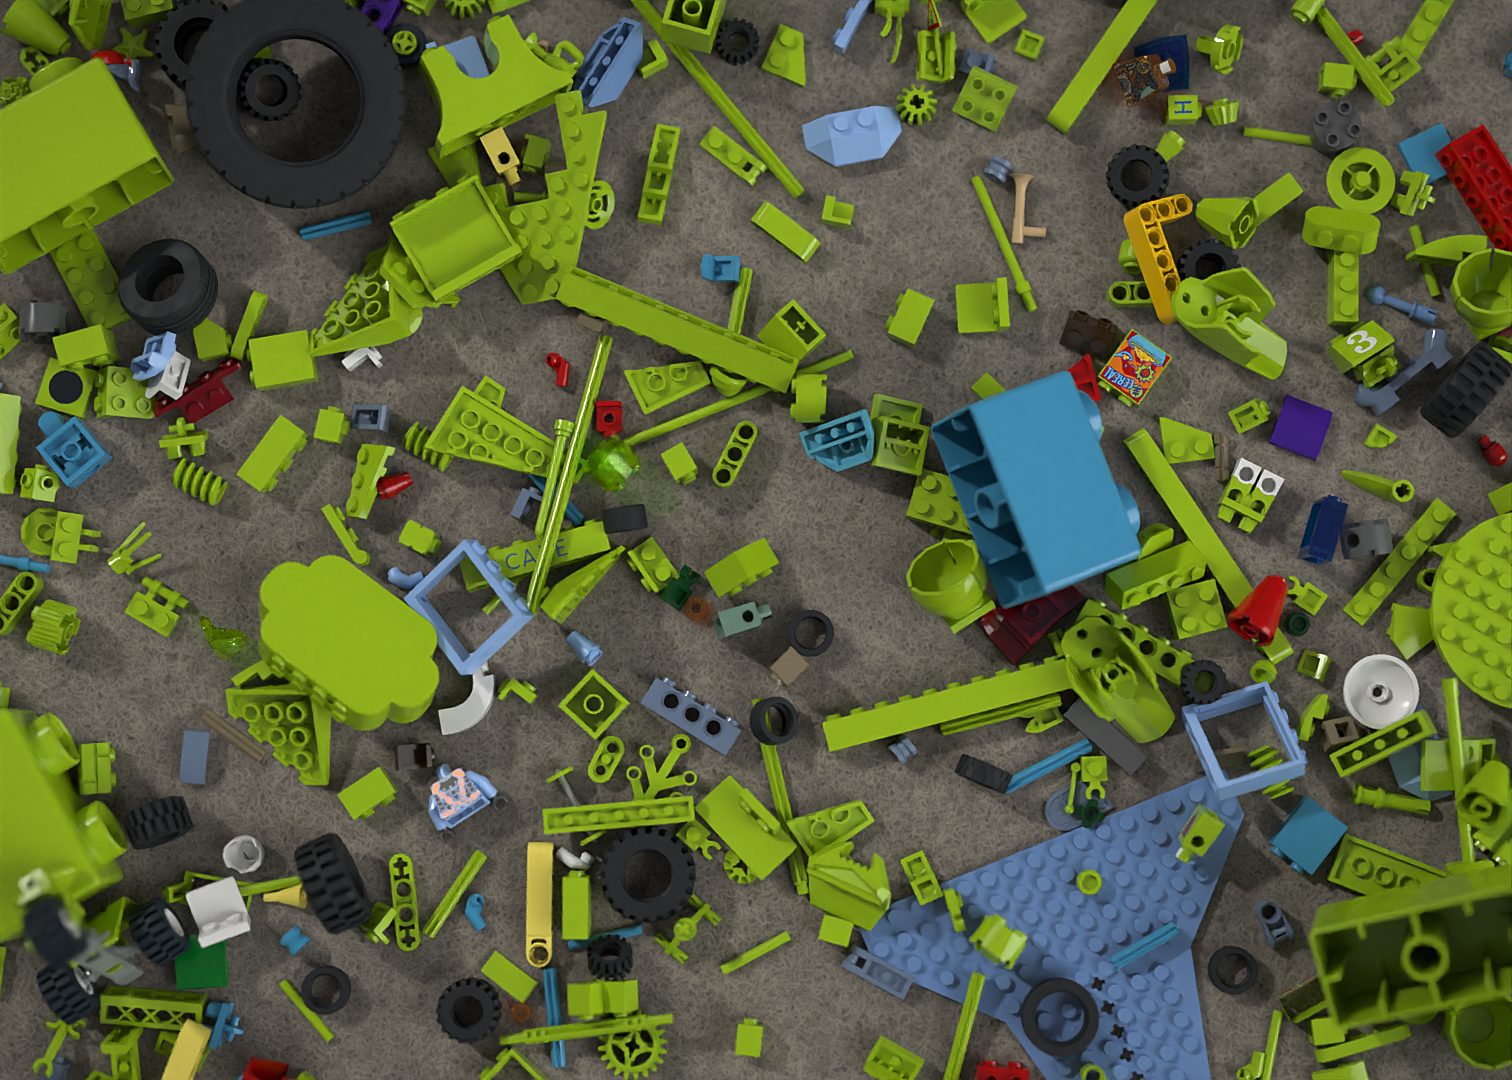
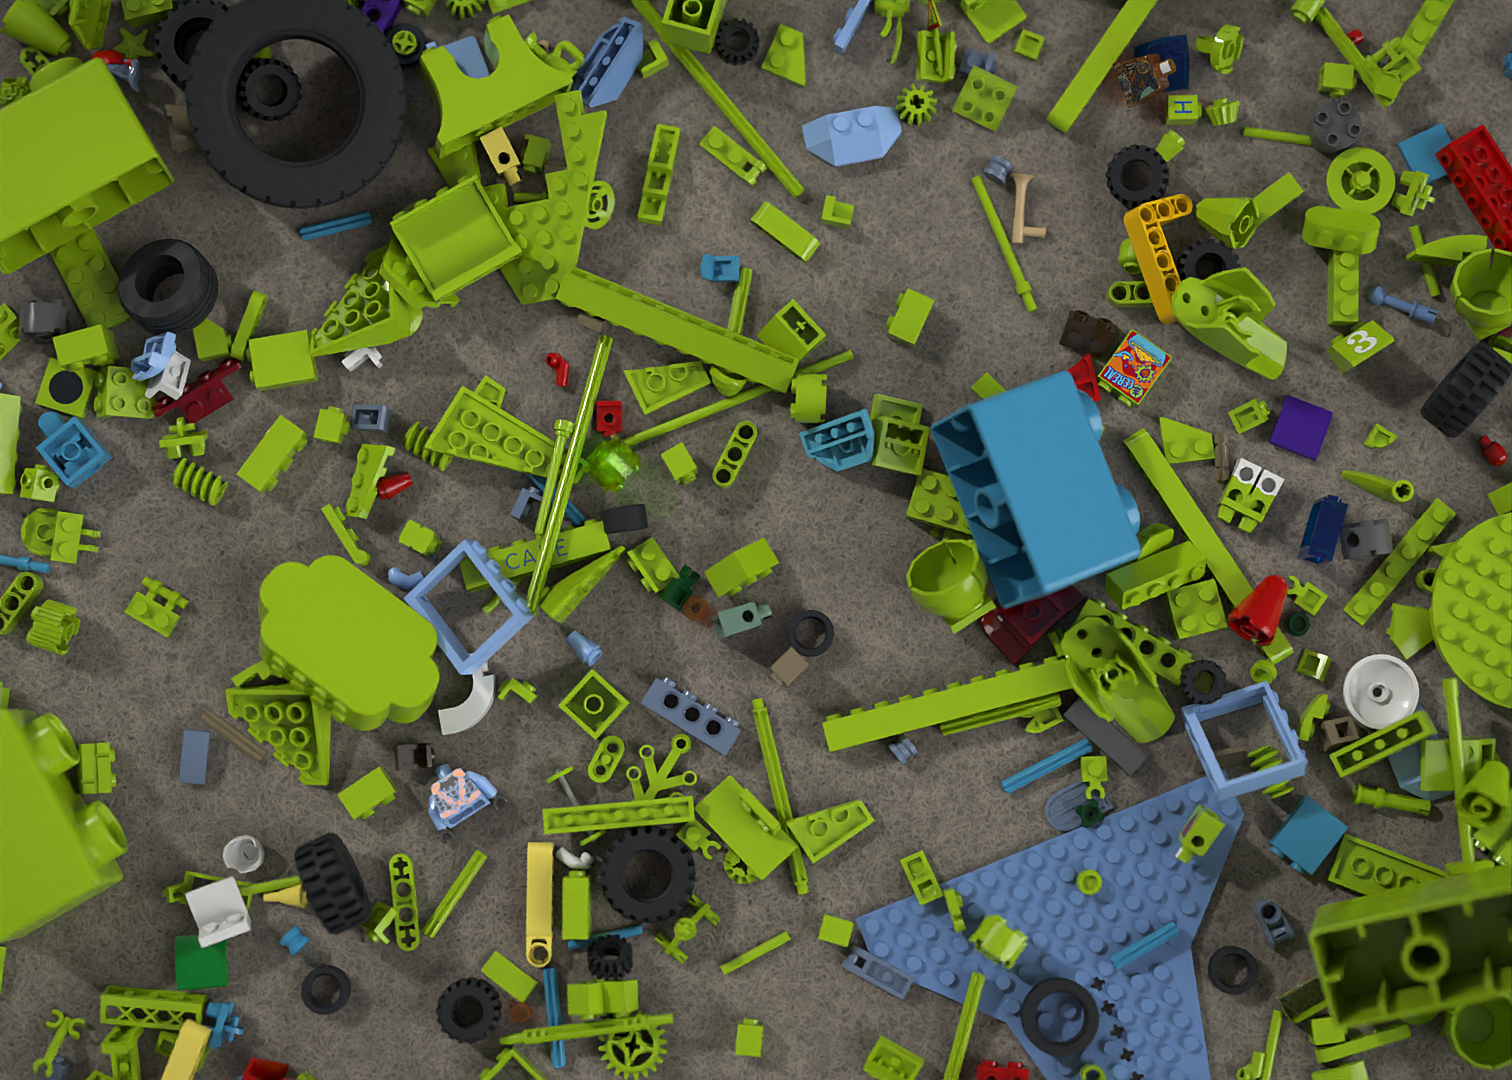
(66, 945): piece -> none
(122, 558): lime plant -> none
(157, 822): black tyre -> none
(220, 640): clear neon green hat -> none
(311, 1016): lime bar -> none
(473, 911): dark azure arm -> none
(758, 722): black tyre -> none
(847, 888): lime helmet -> none
(982, 307): lime bracket -> none
(983, 773): black tyre -> none
(1075, 768): lime hinge -> none
(1377, 367): lime hips -> none
(1386, 83): none -> lime slope
(1433, 356): sand blue plate -> none

